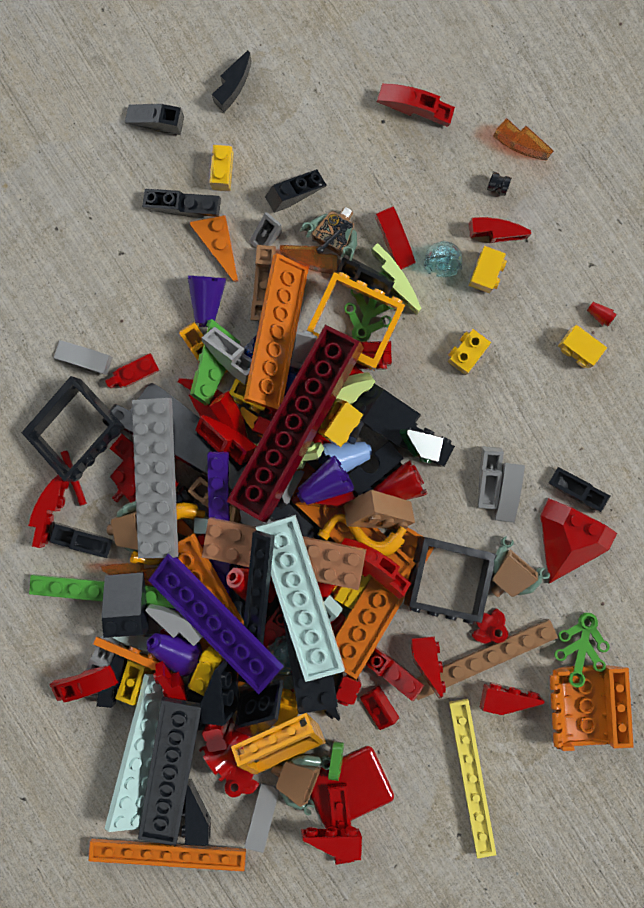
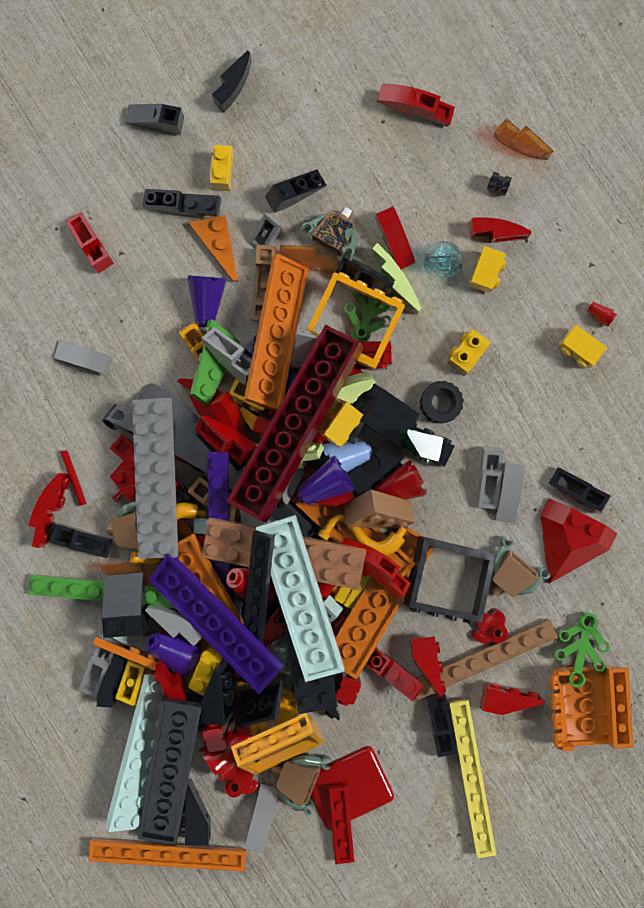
(52, 410): black window -> none
(84, 684): red slope -> none
(89, 242): none -> red slope
(133, 372): red hinge -> none
(336, 761): bright green beam -> none
(339, 843): red slope -> none
(343, 228): black hinge -> none
(379, 708): red slope -> none
(441, 726): none -> black slope
(455, 407): none -> black tyre

